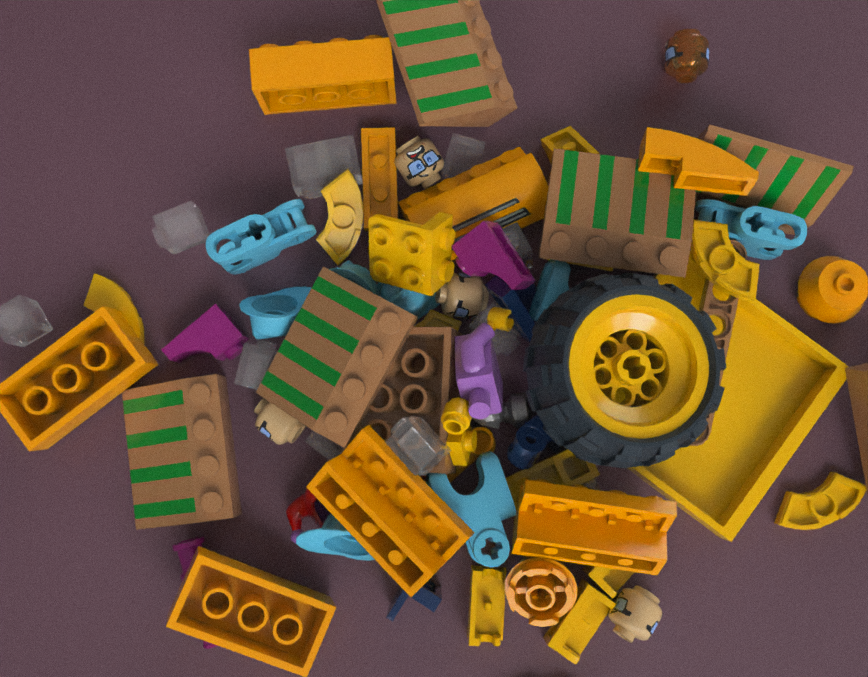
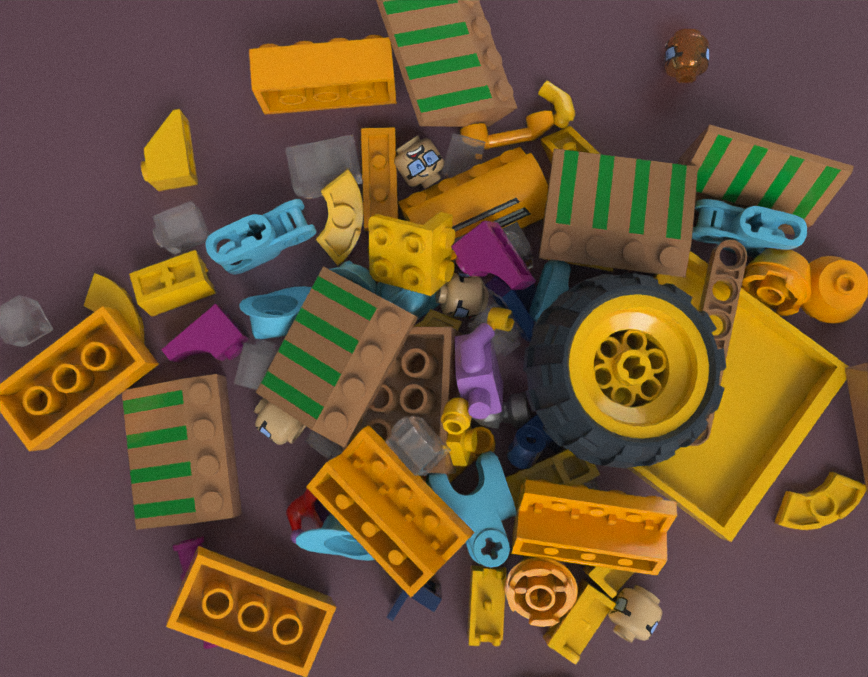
(170, 155): none -> yellow slope
(171, 283): none -> yellow hinge
(537, 125): none -> light orange bar
(562, 104): none -> yellow arm
(694, 163): light orange slope -> none
(722, 262): yellow tile -> none
(779, 280): none -> light orange cone

